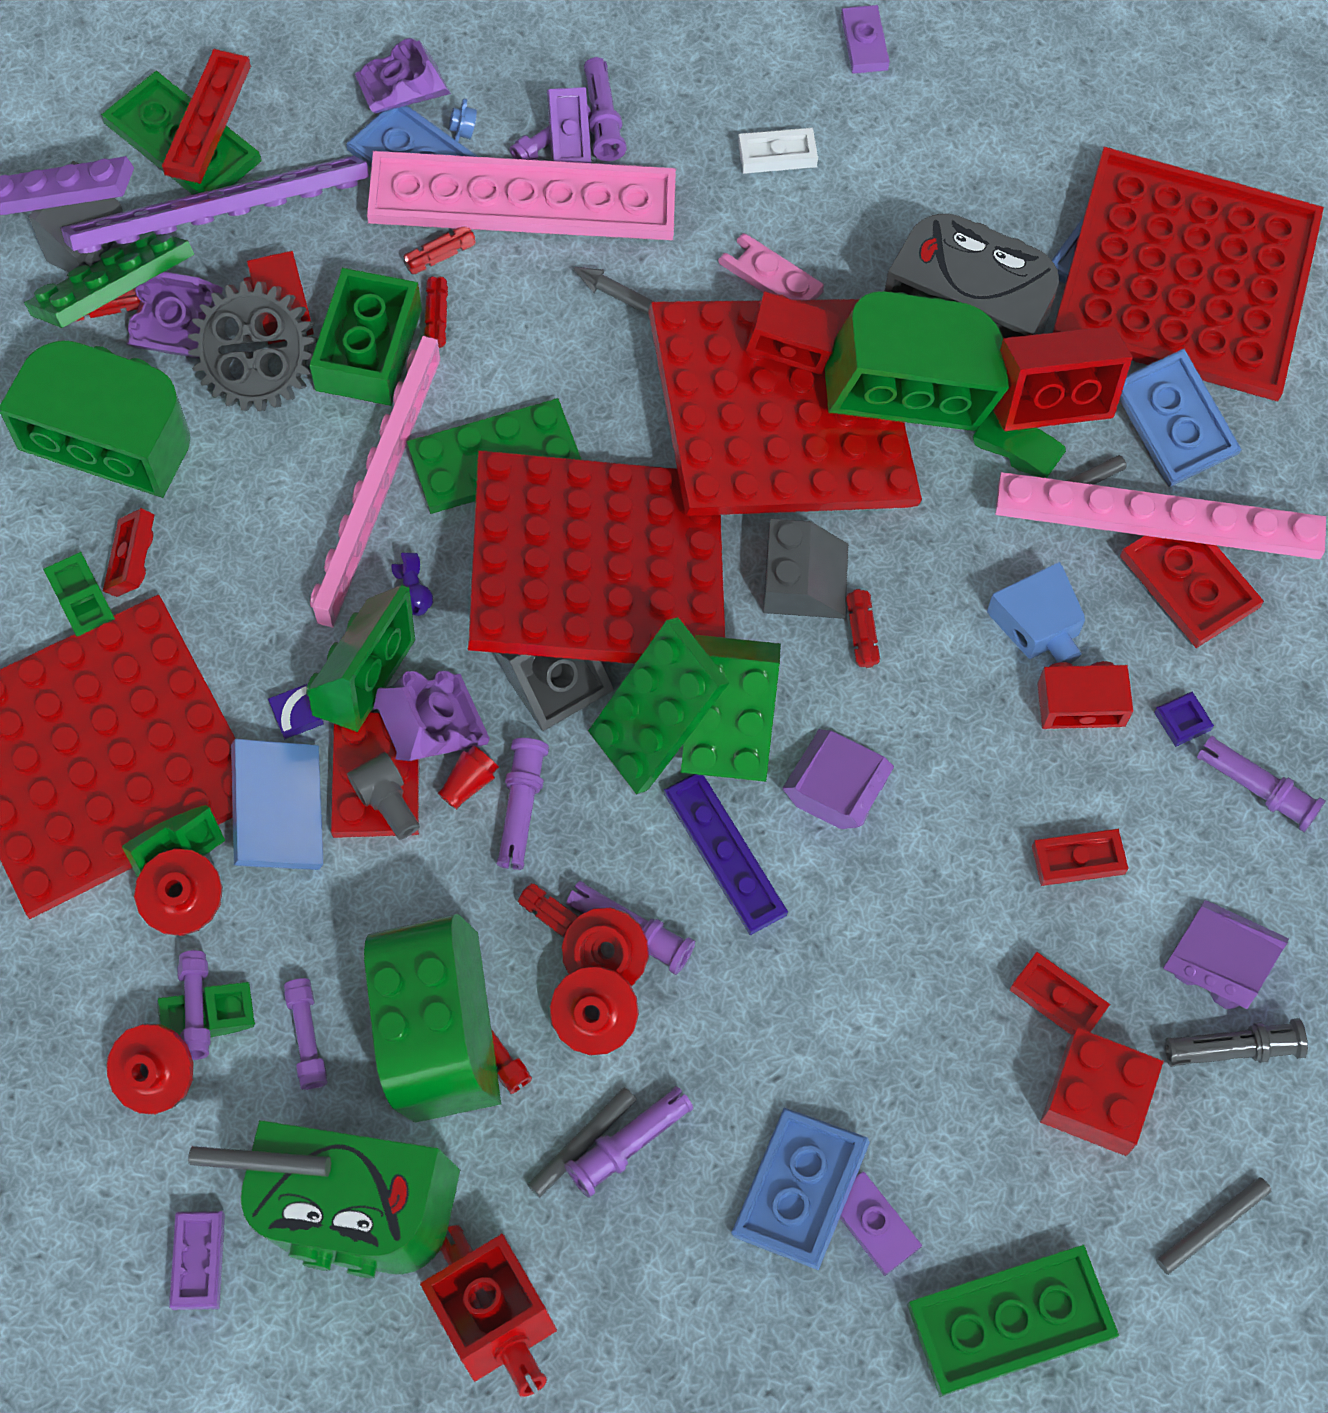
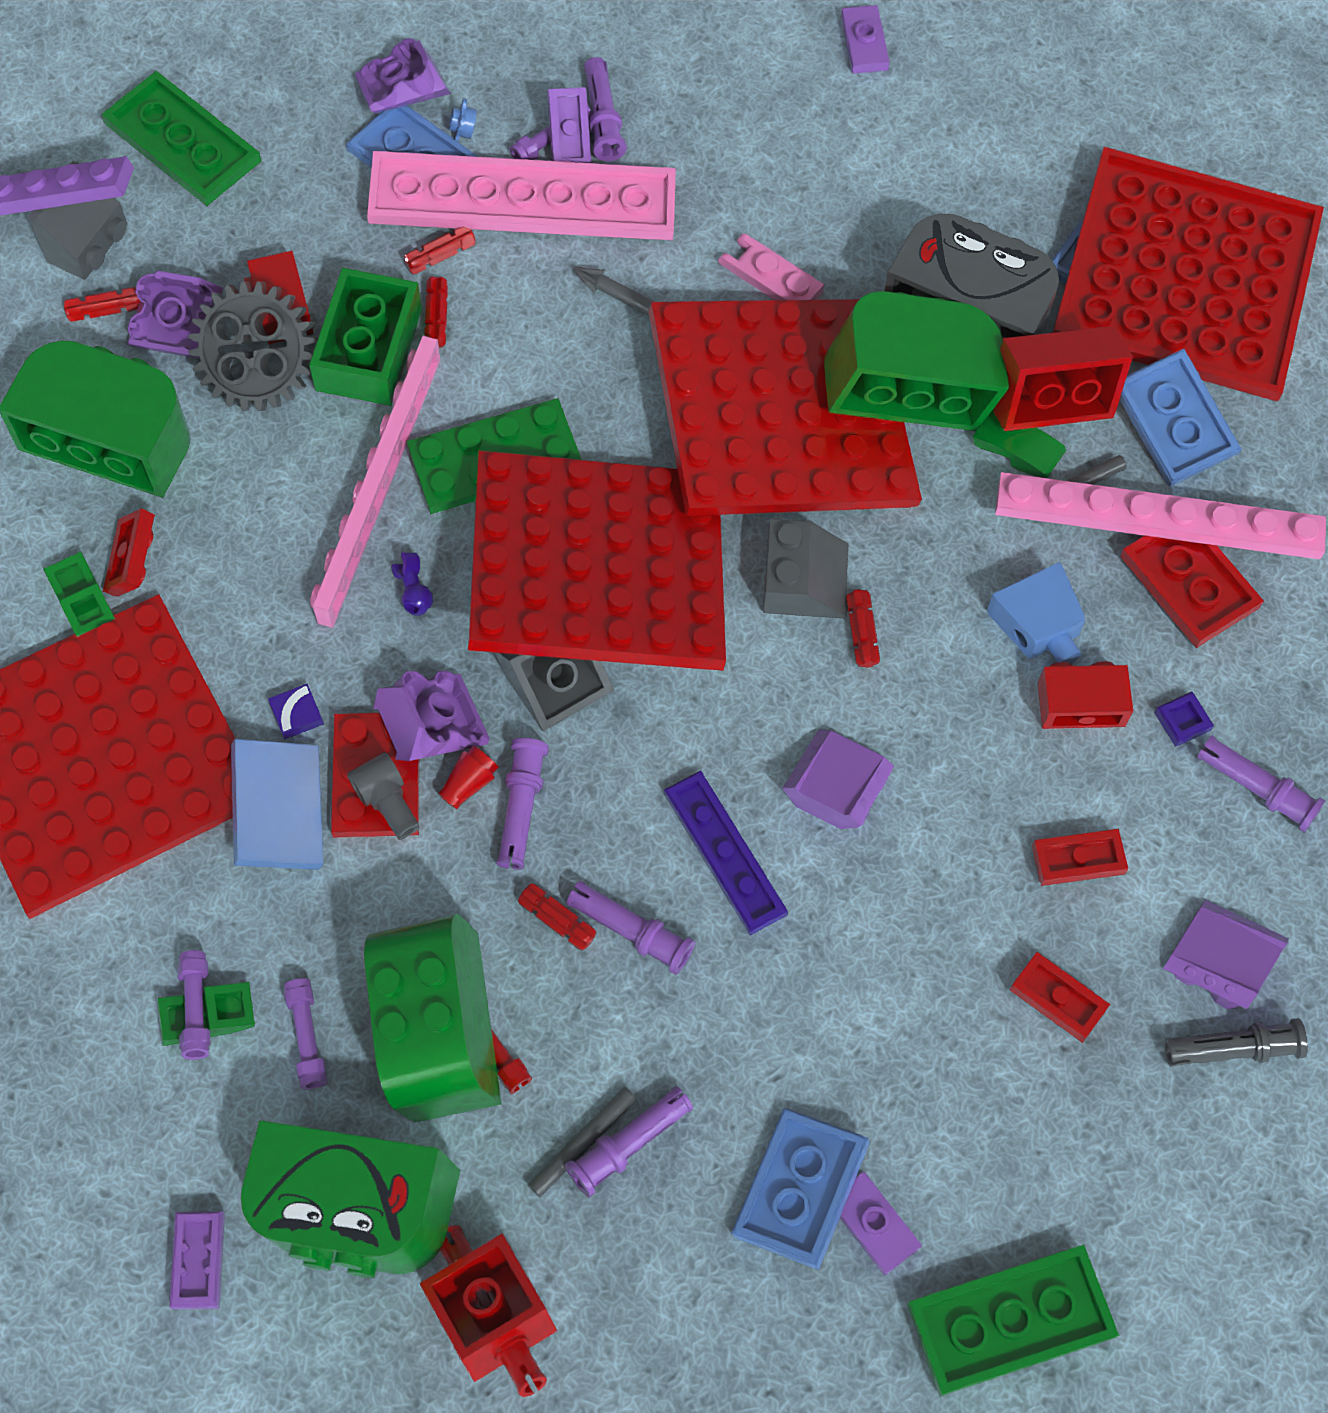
(106, 280): green plate -> none
(167, 1064): red piece -> none
(188, 831): green slope -> none
(195, 904): red piece -> none
(202, 207): medium lavender plate -> none
(206, 116): red plate -> none
(259, 1161): dark grey bar -> none
(363, 659): green slope -> none
(588, 932): red piece -> none
(612, 997): red piece -> none
(658, 705): green plate -> none
(737, 729): green brick -> none
(778, 150): white plate -> none
(792, 332): red brick -> none
(1102, 1092): red brick -> none
(1213, 1225): dark grey bar -> none

